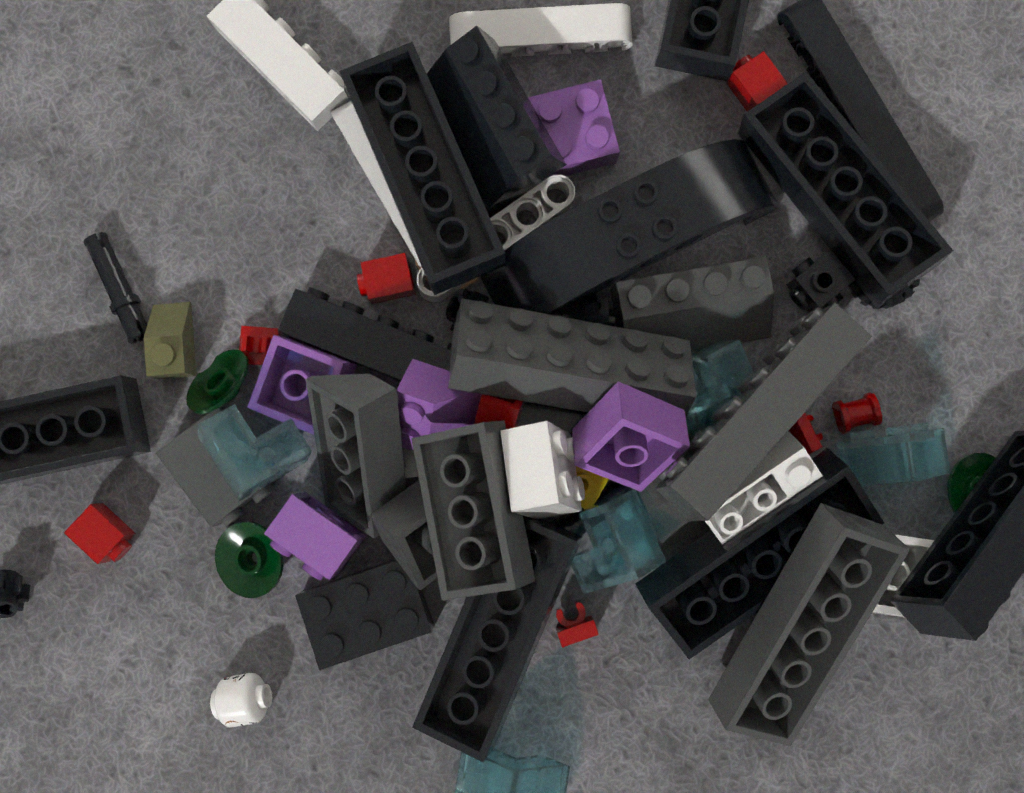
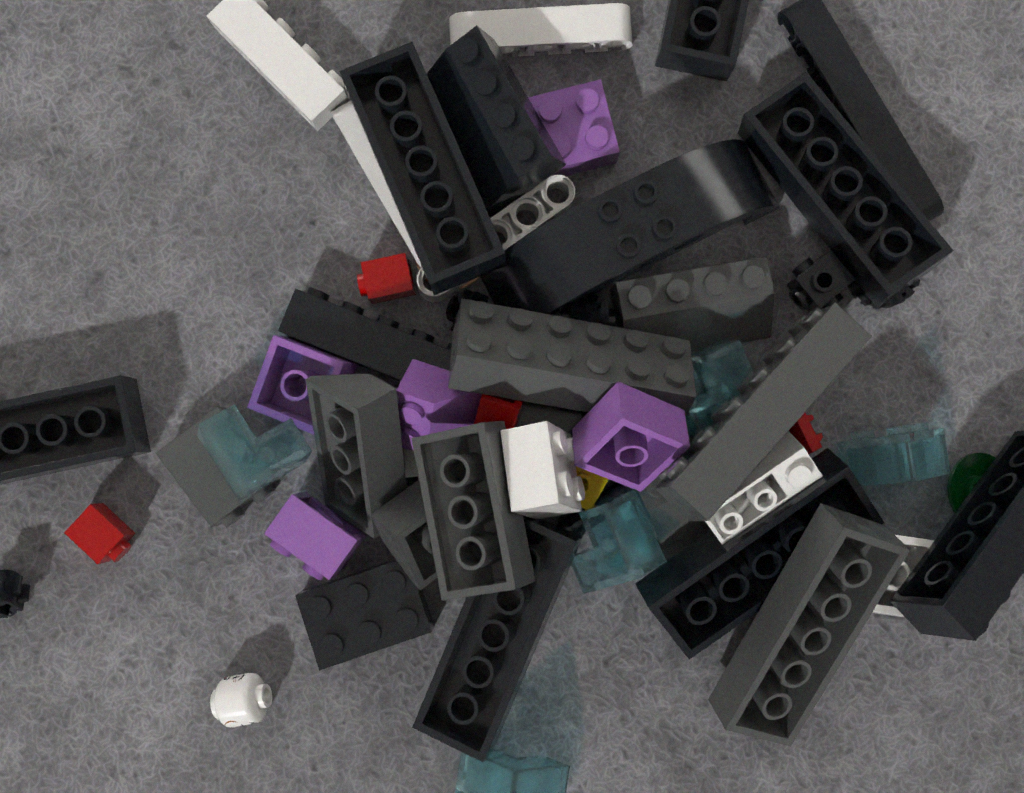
(123, 301): black pin -> none
(170, 342): olive slope -> none
(218, 383): dark green dish -> none
(236, 563): dark green dish -> none
(255, 342): red tile -> none
(575, 629): red tile -> none
(755, 80): red brick -> none
(857, 413): red bush -> none

